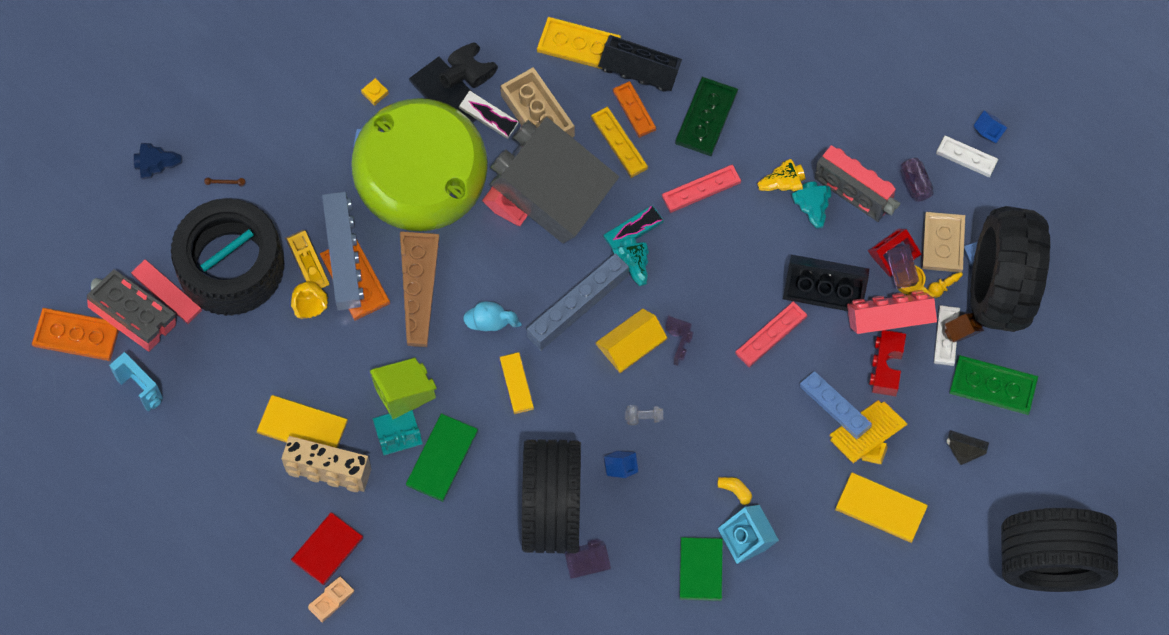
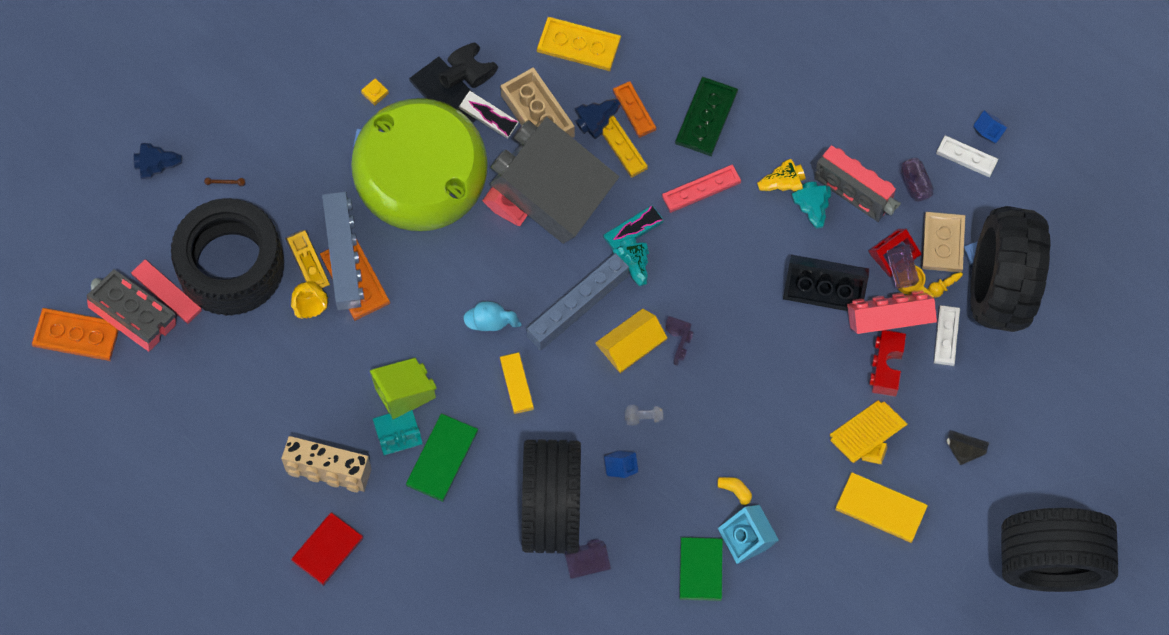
(124, 368): medium azure panel -> none
(226, 250): teal bar -> none
(288, 418): yellow tile -> none
(332, 598): light nougat slope -> none
(419, 270): medium nougat wing -> none
(596, 116): none -> dark blue rock
(639, 63): black slope -> none
(771, 334): coral tile -> none
(835, 405): medium blue plate -> none
(963, 328): reddish brown slope -> none
(993, 385): green tile -> none

